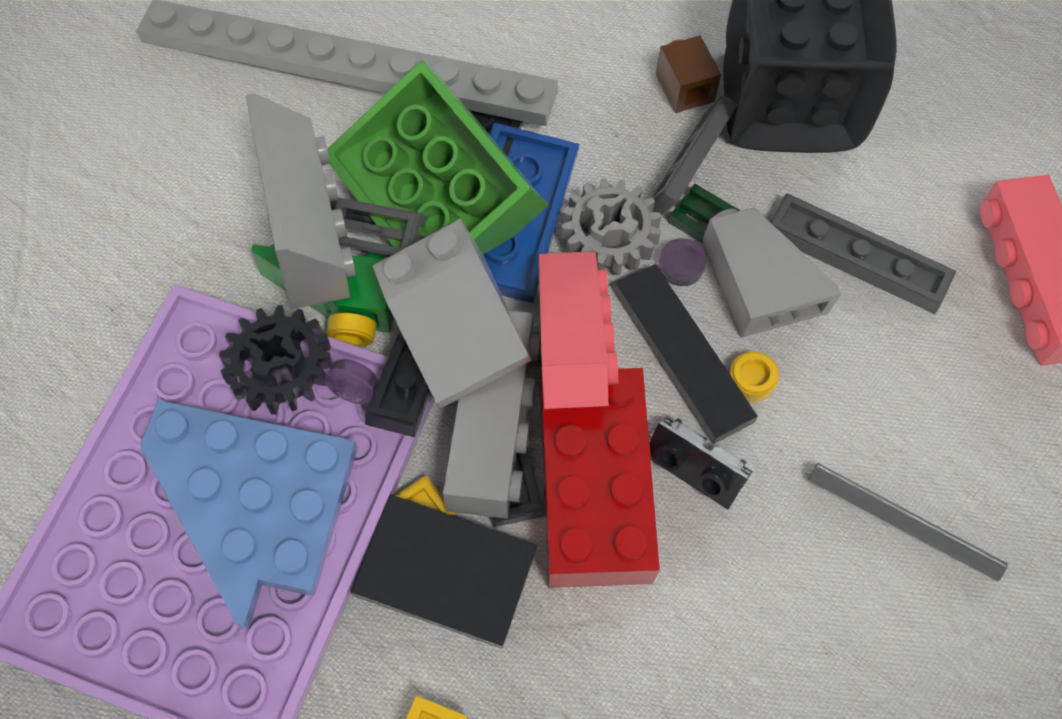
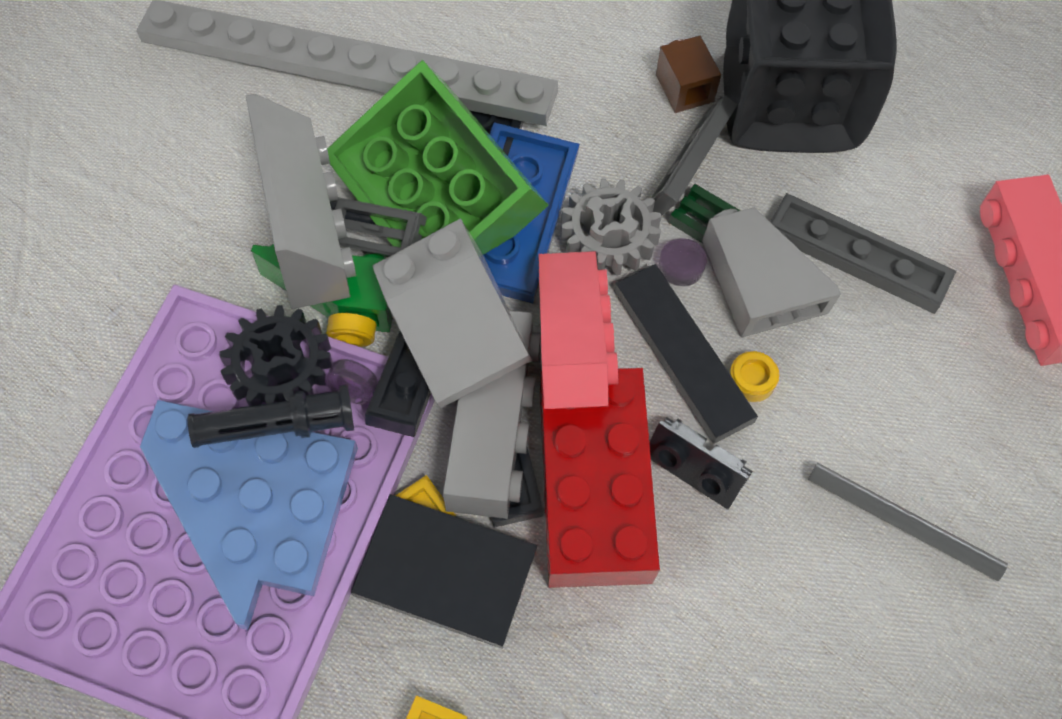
(298, 415): none -> black pin

